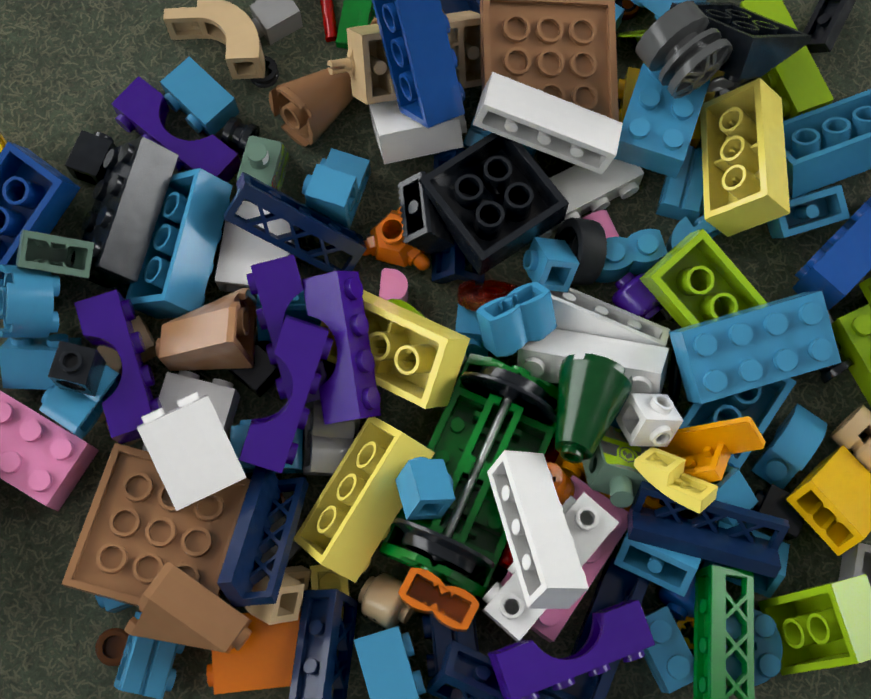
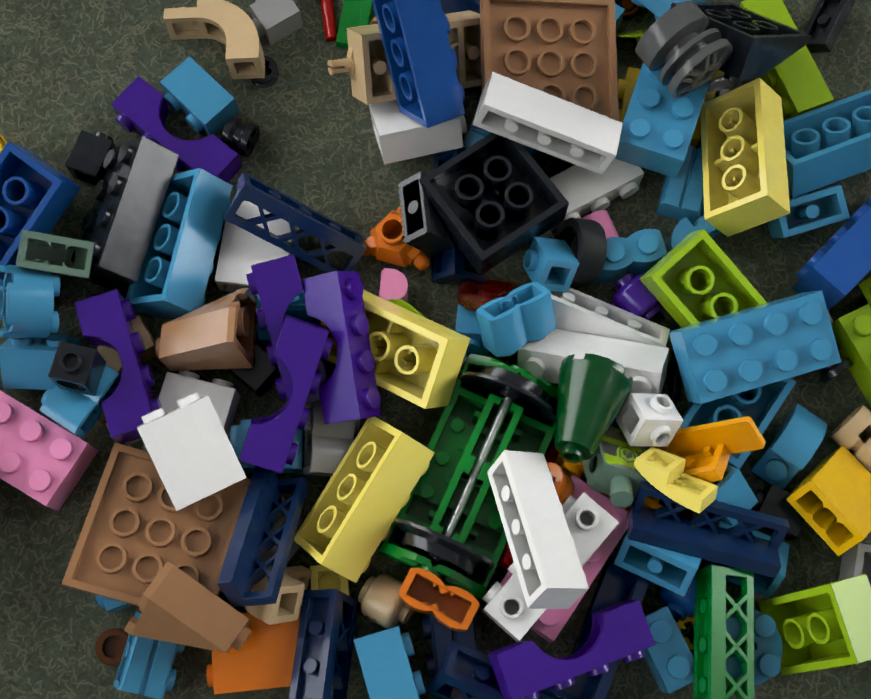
(265, 161): sand green torso -> none
(311, 104): medium nougat cone -> none
(337, 186): dark azure brick -> none
(425, 488): dark azure brick -> none

